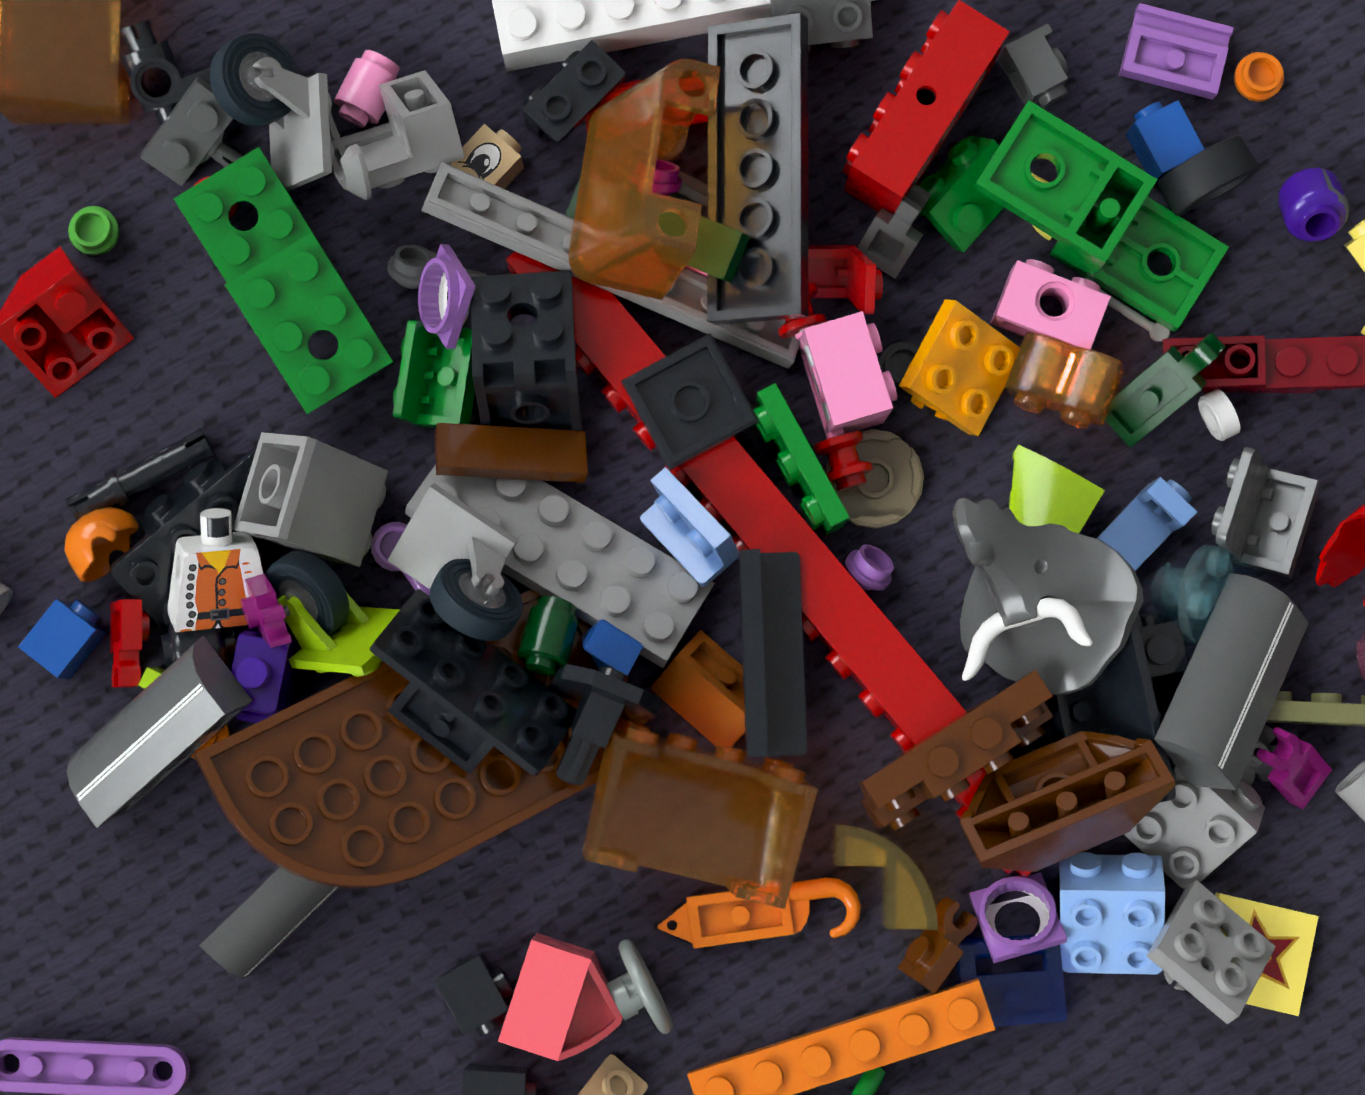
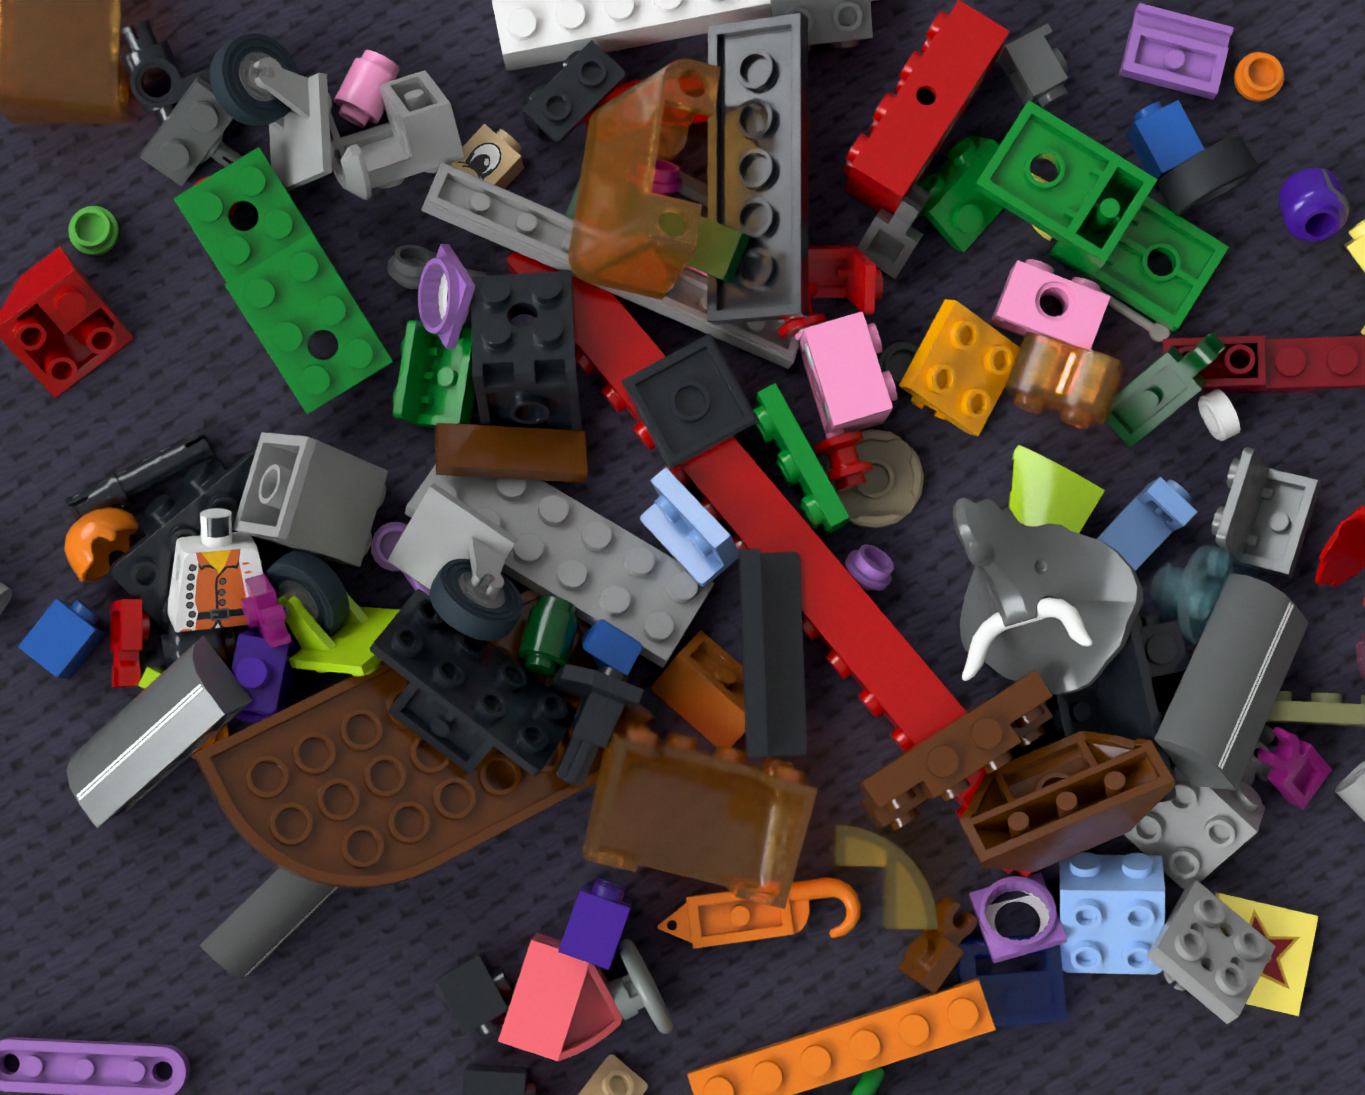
(596, 923): none -> dark purple brick

